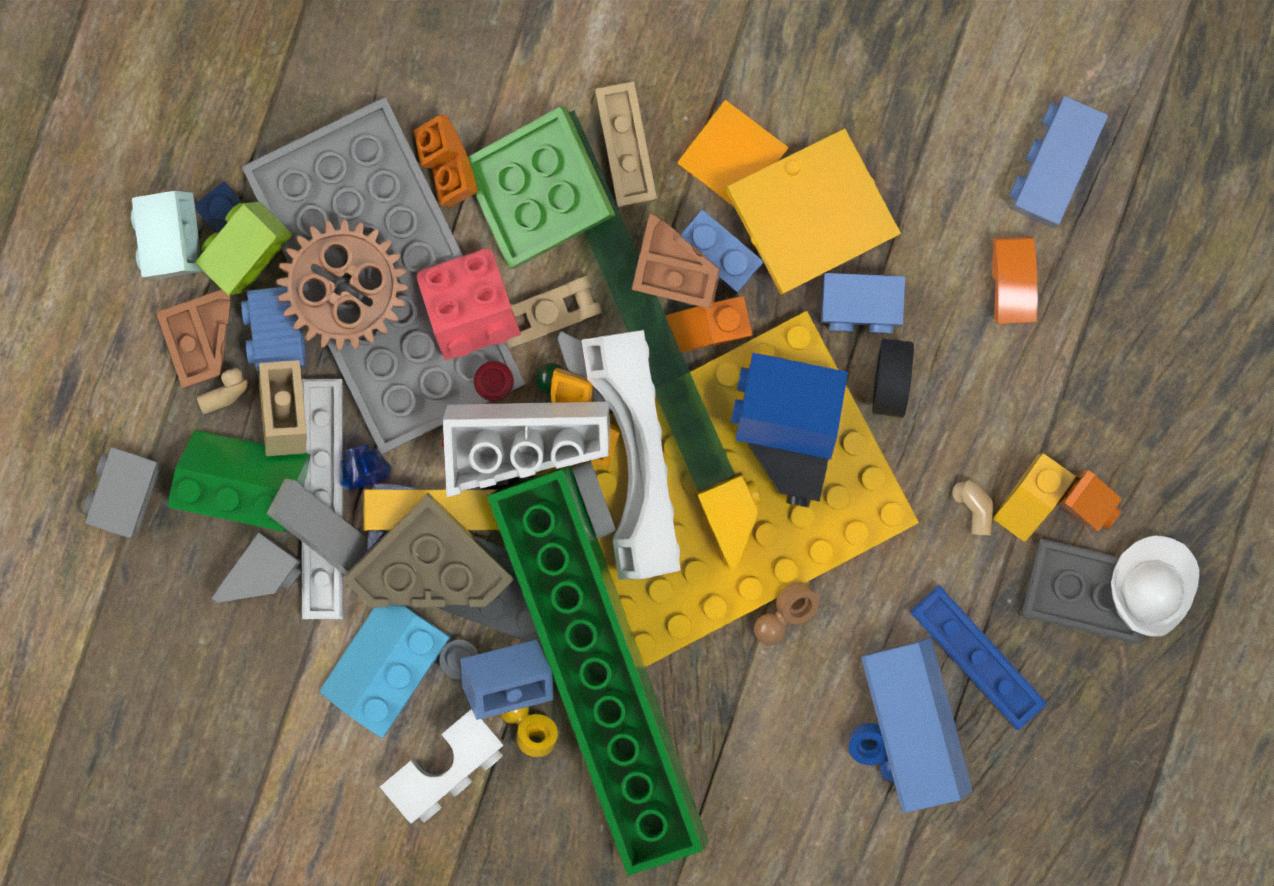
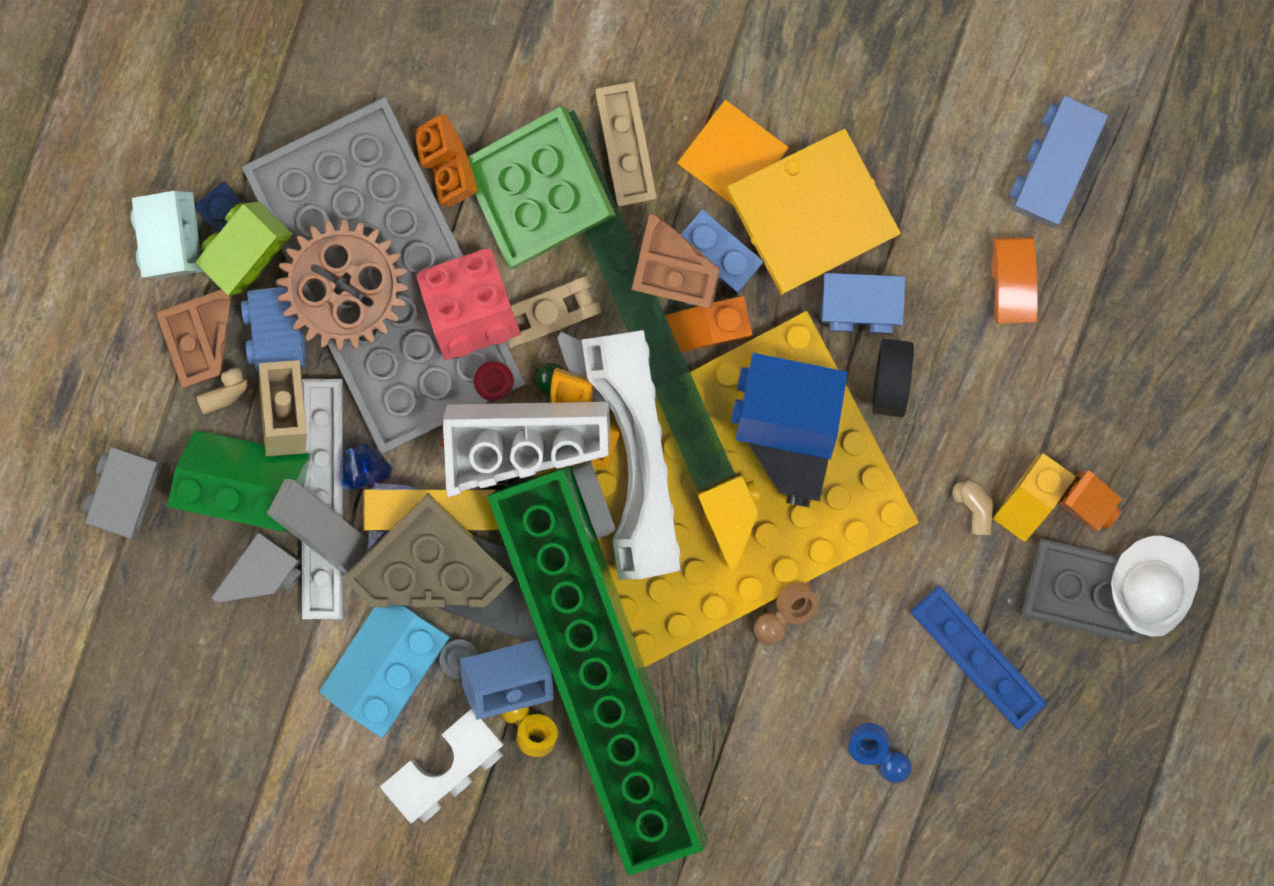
(917, 725): medium blue slope -> none

